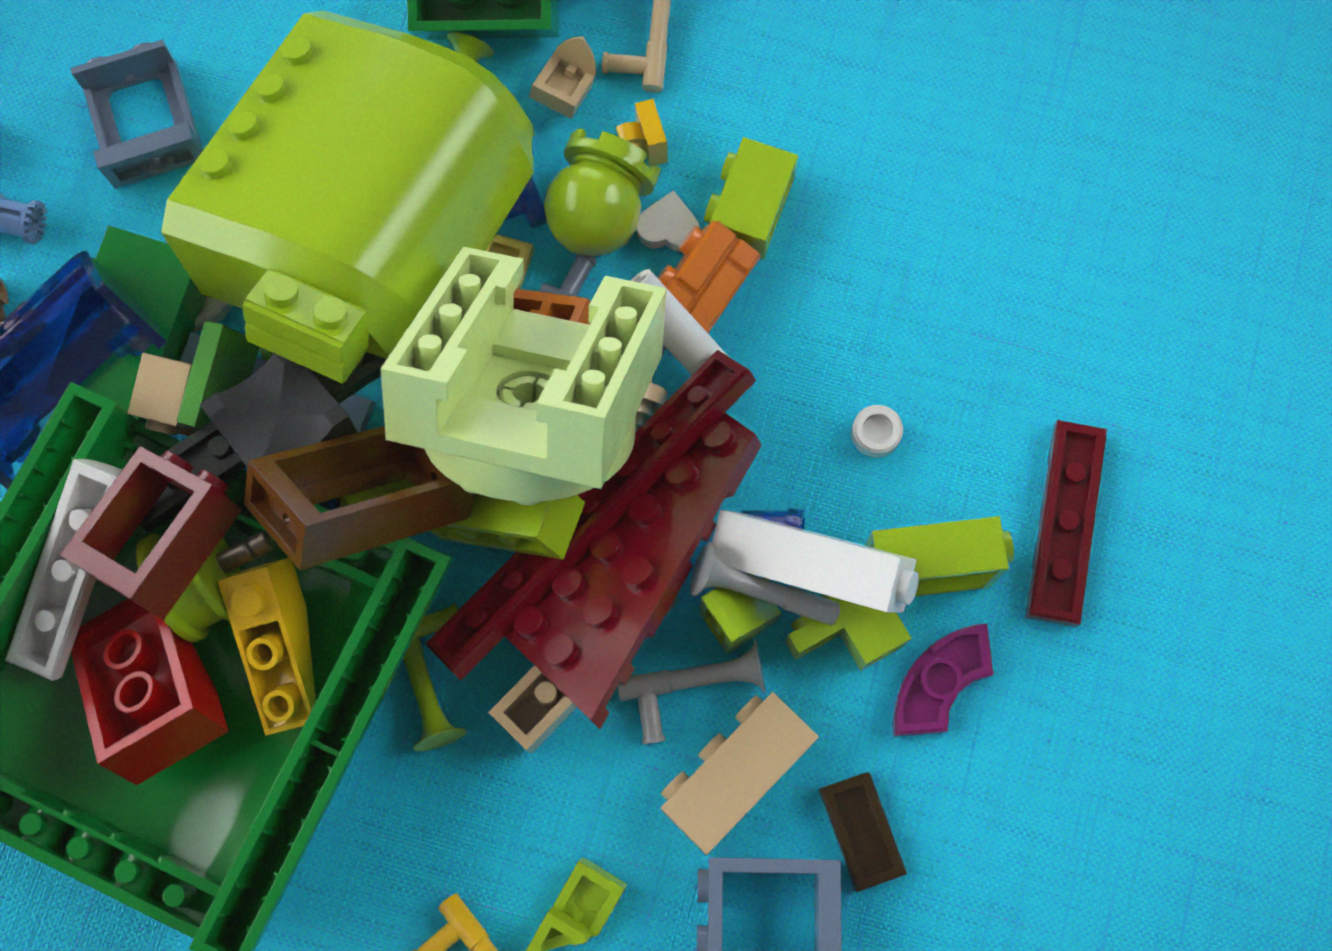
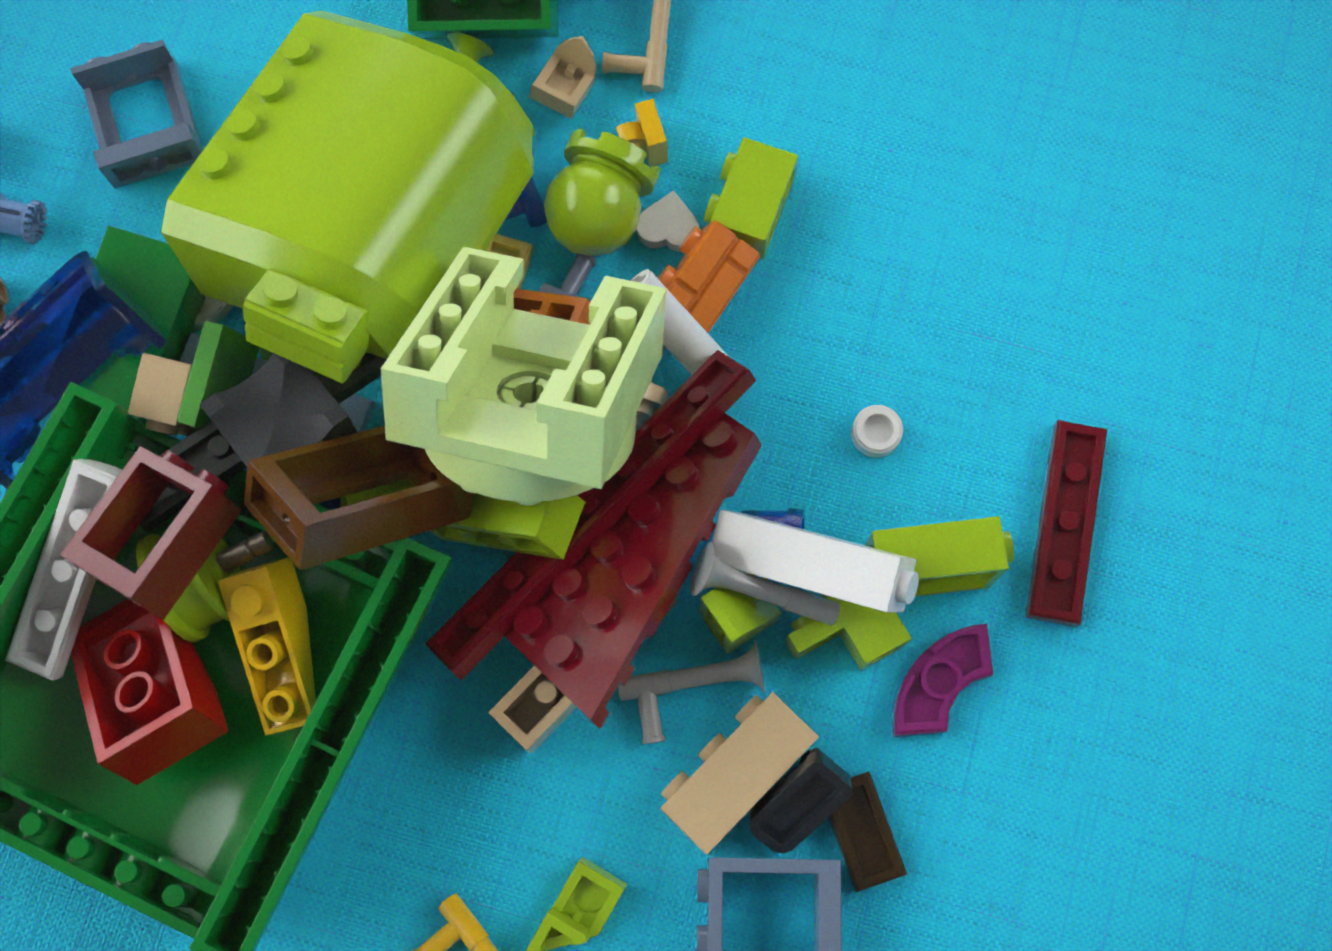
(435, 726): lime piece -> none
(800, 802): none -> black piece

